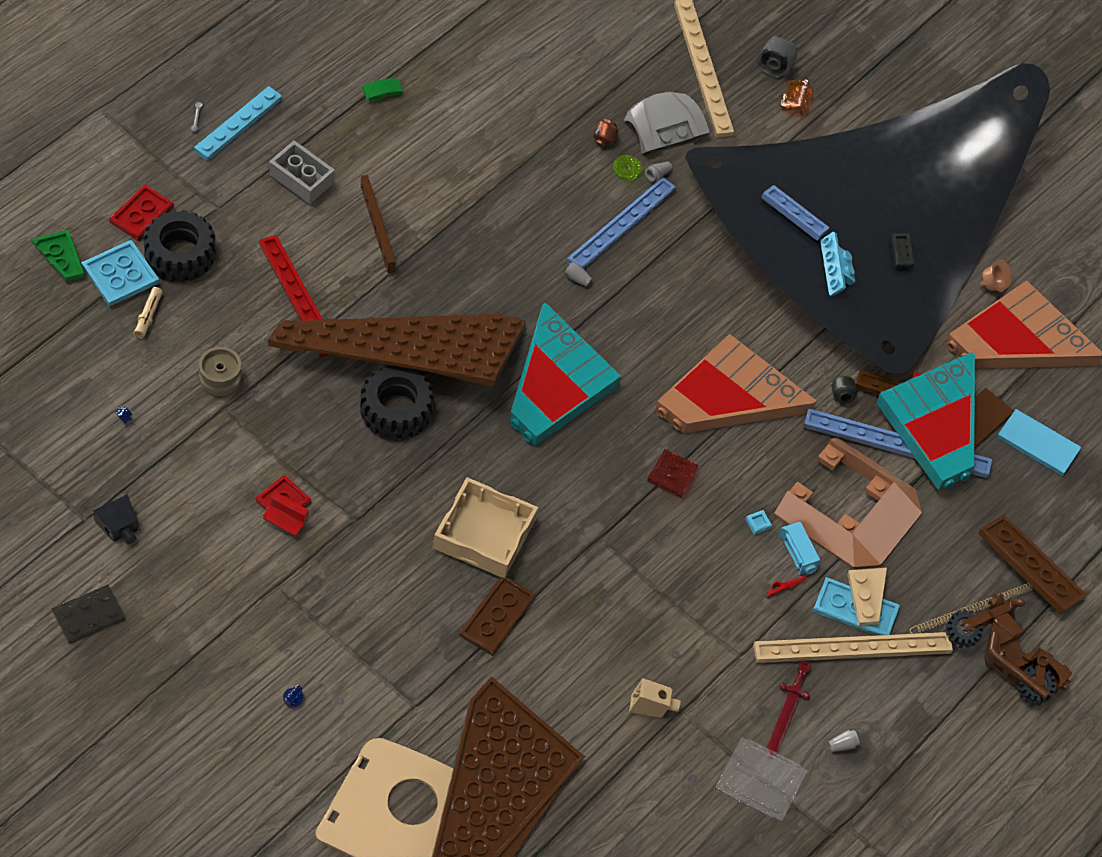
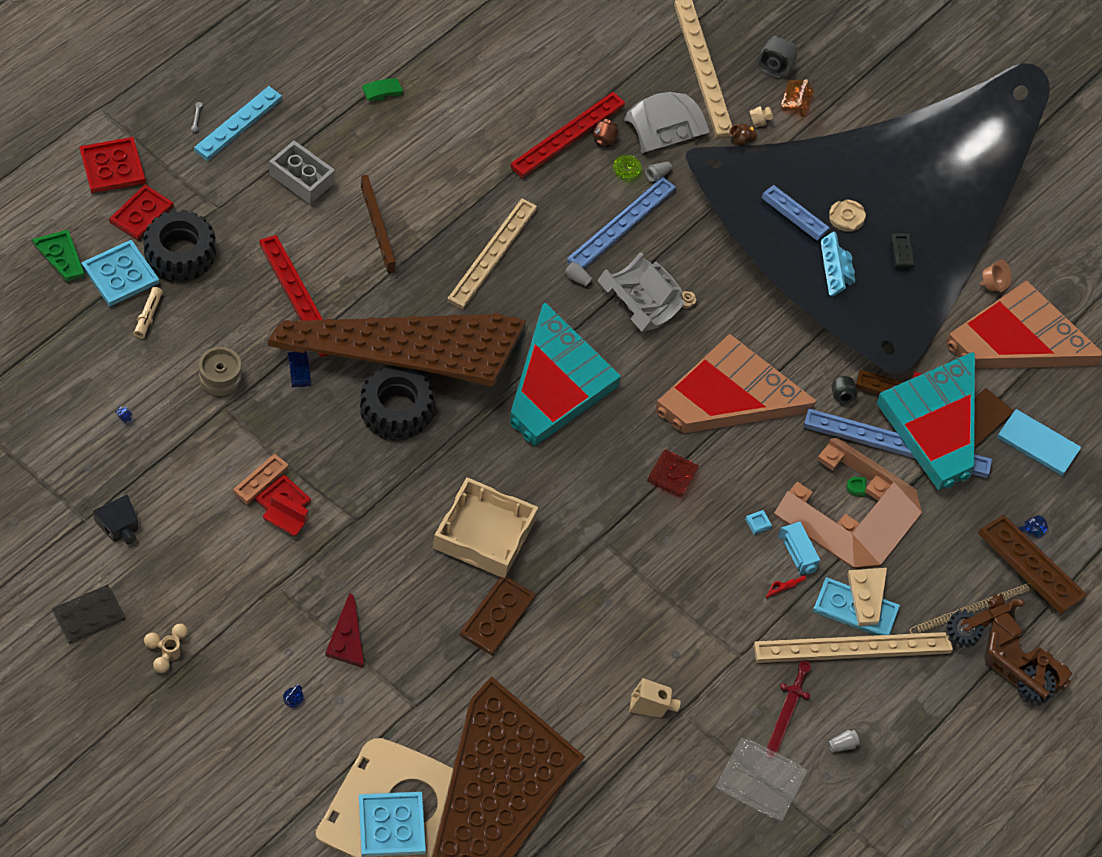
(112, 164): none -> red plate
(153, 641): none -> tan piece
(260, 479): none -> nougat plate
(299, 369): none -> clear blue tile
(345, 641): none -> dark red wing
(391, 824): none -> medium azure plate
(492, 254): none -> tan tile
(567, 135): none -> red plate
(647, 291): none -> light grey piece
(688, 302): none -> tan plate
(742, 133): none -> reddish brown animal
(759, 117): none -> tan piece
(847, 215): none -> tan tile
(856, 486): none -> green tile
(1035, 525): none -> clear blue piece

